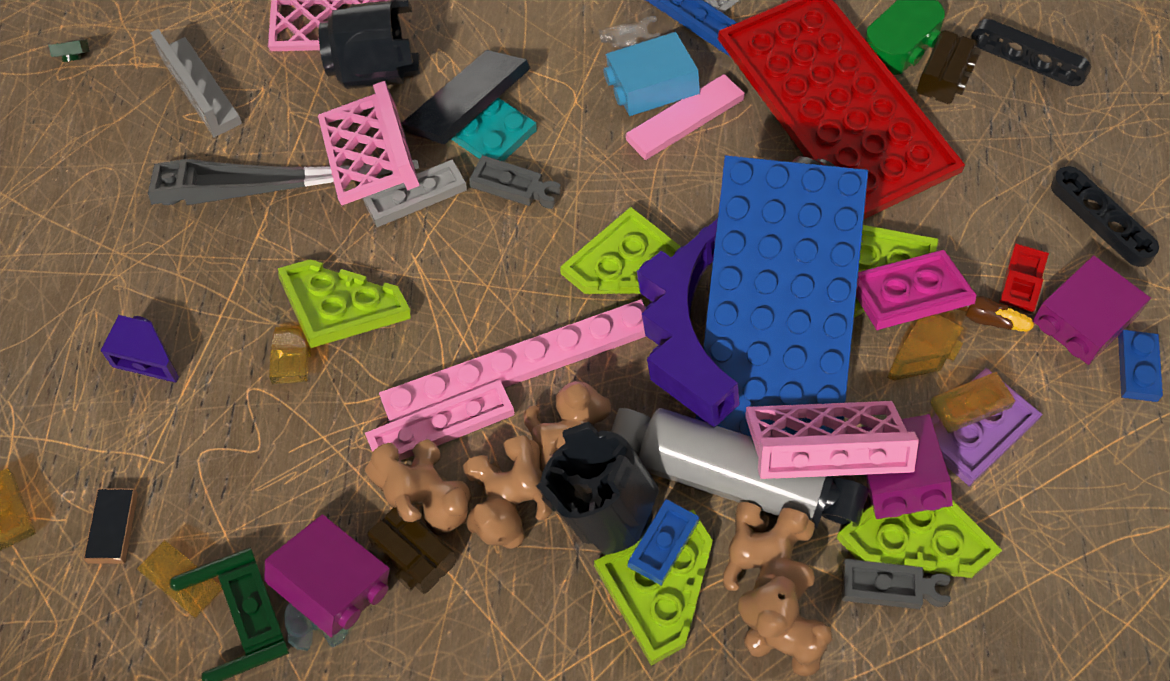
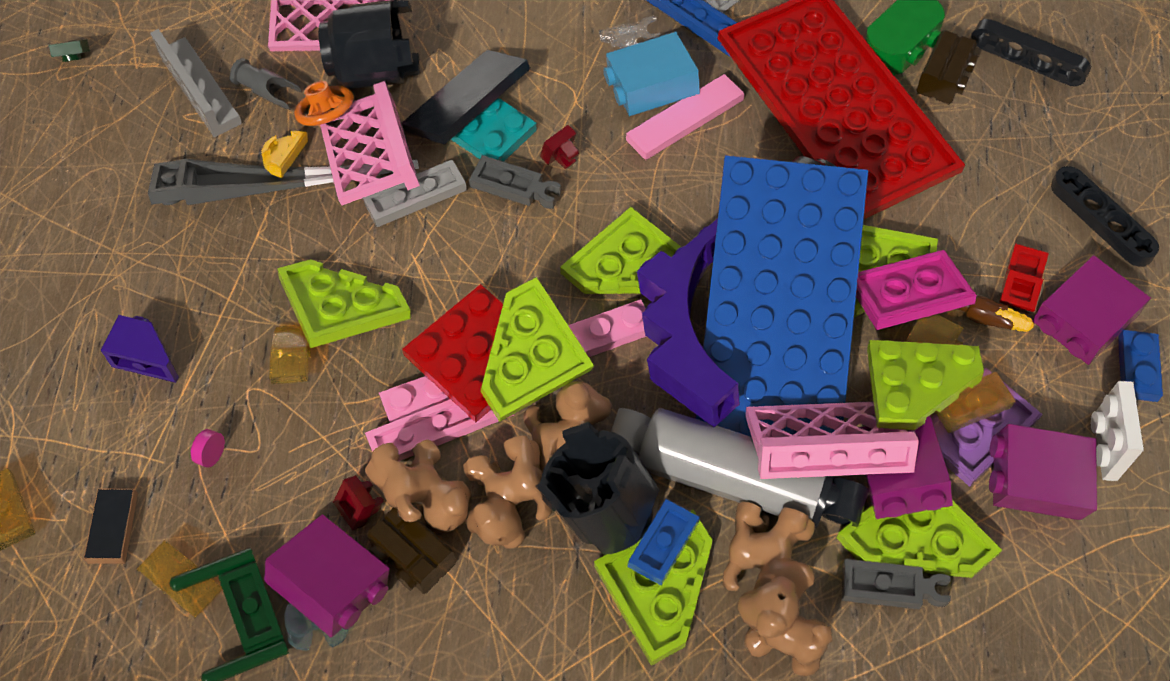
(207, 448): none -> dark pink tile
(261, 82): none -> dark grey piece
(281, 152): none -> yellow plate
(321, 99): none -> orange piece
(355, 502): none -> dark red tile
(458, 348): none -> red plate
(530, 352): none -> lime plate
(560, 148): none -> dark red tile
(918, 379): none -> lime plate
(1044, 472): none -> magenta brick
(1117, 431): none -> white plate

